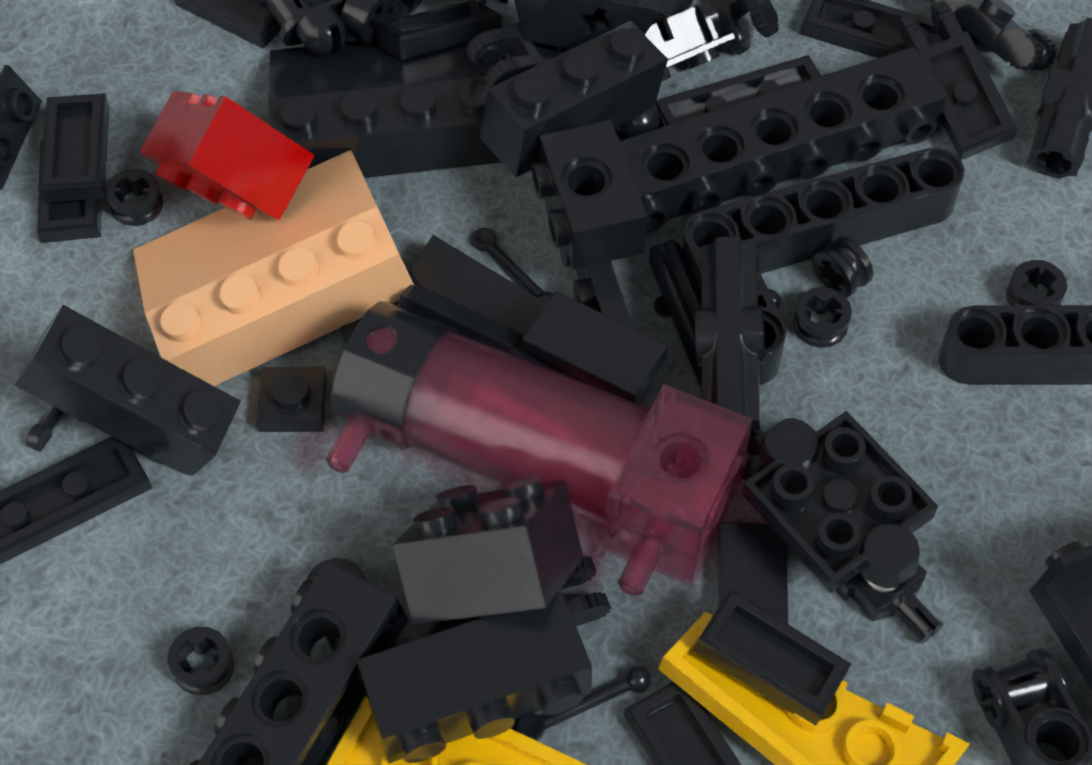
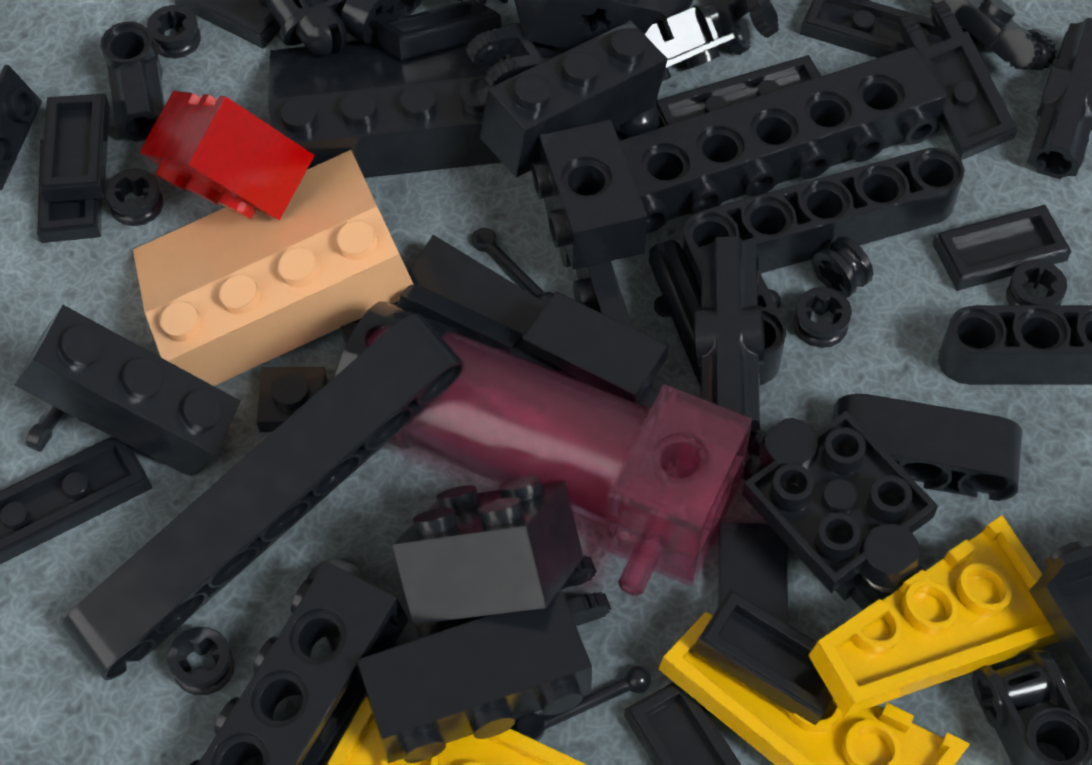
(133, 79): none -> black piece
(174, 17): none -> black bush
(263, 496): none -> black beam
(938, 624): none -> yellow wing
(943, 445): none -> black beam
(999, 245): none -> black tile

